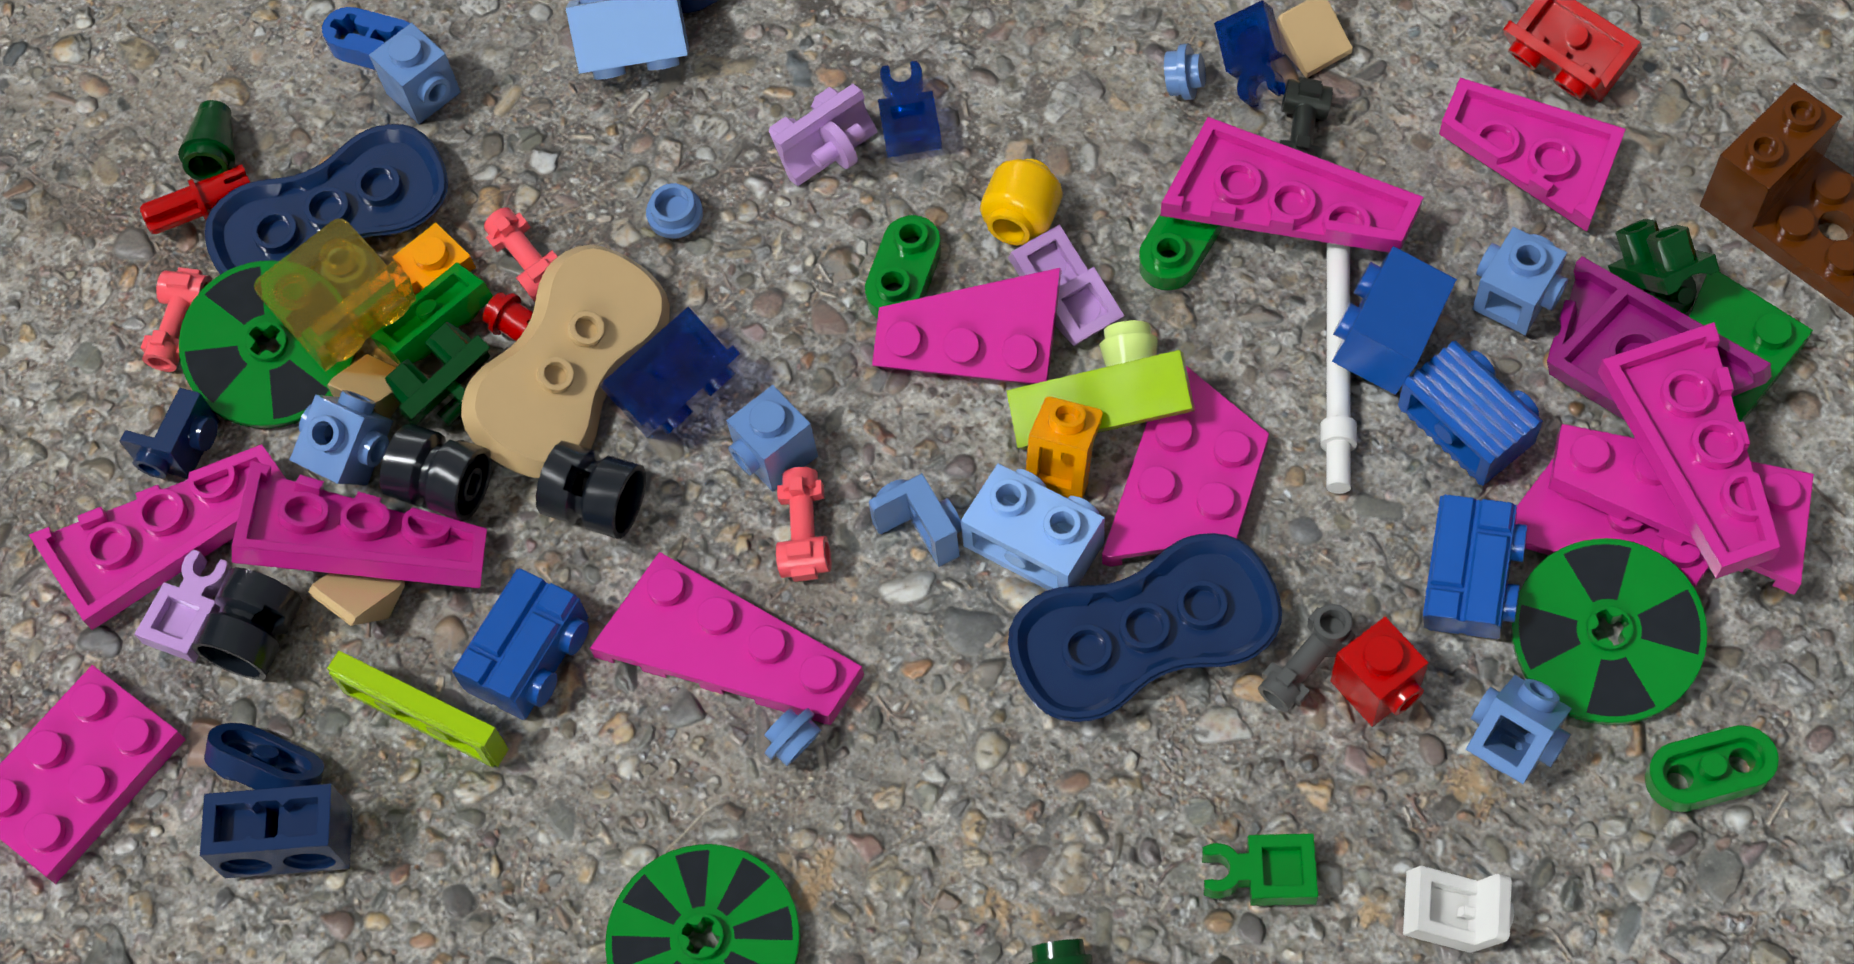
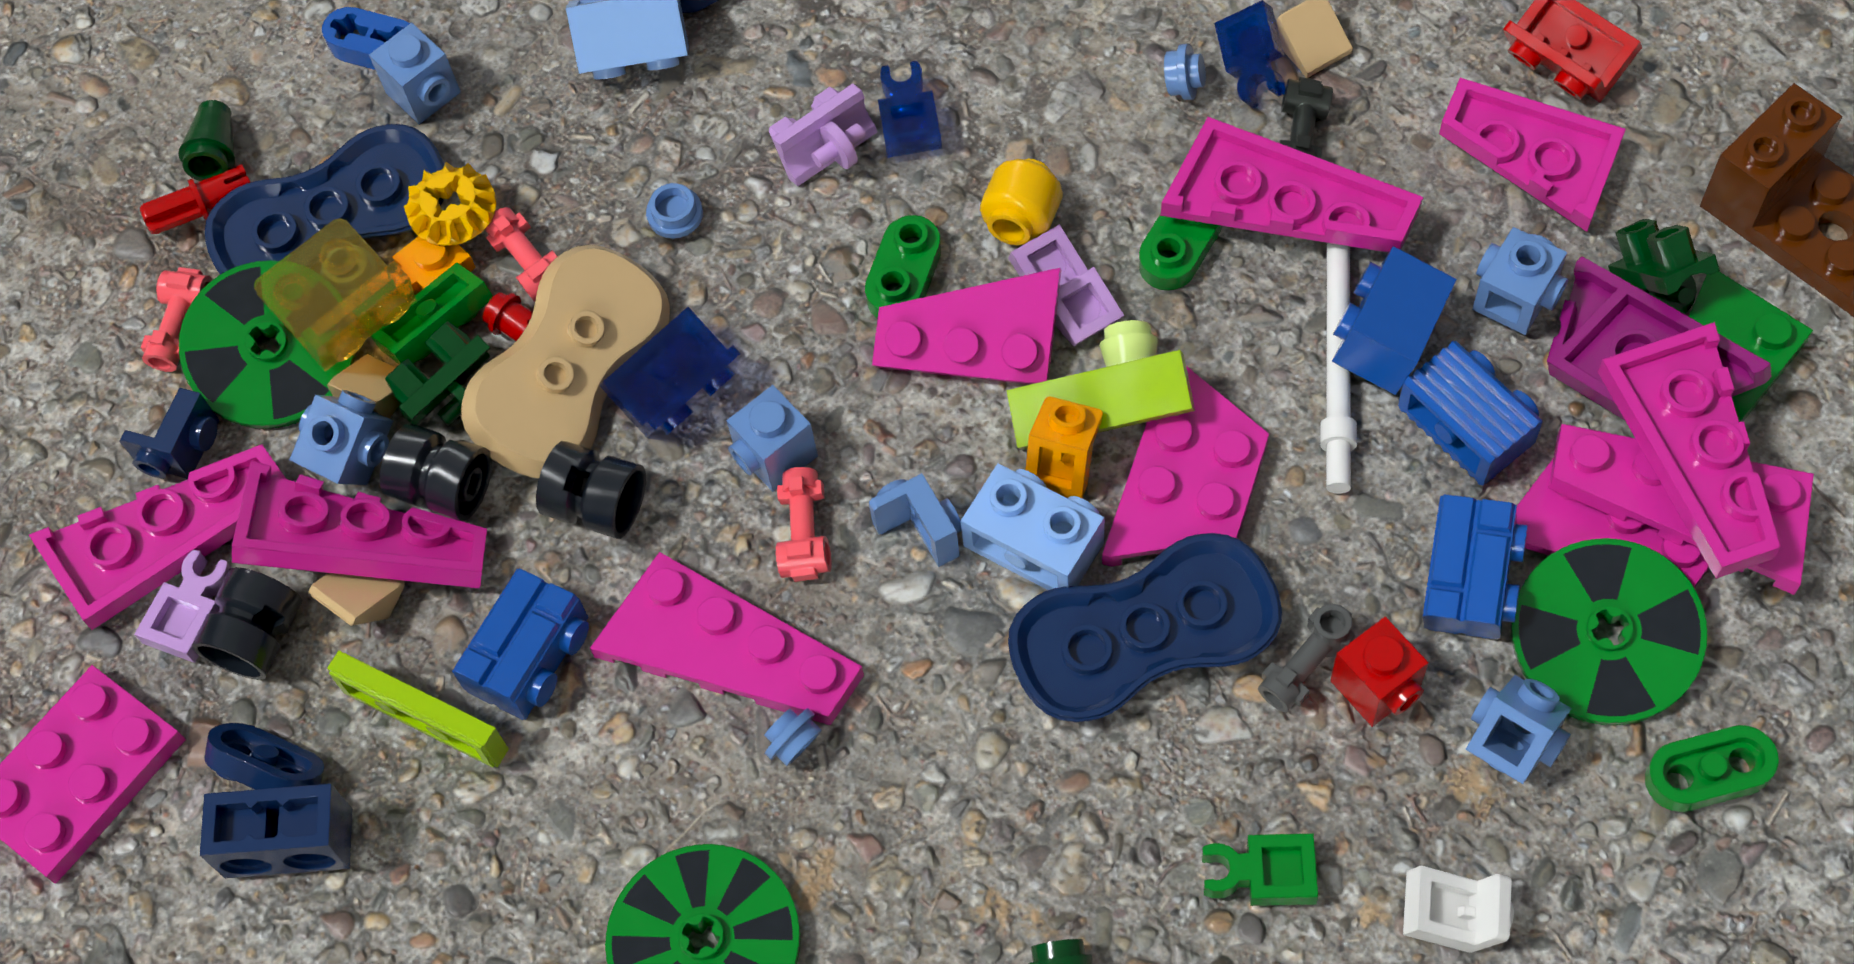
(457, 222): none -> yellow gear

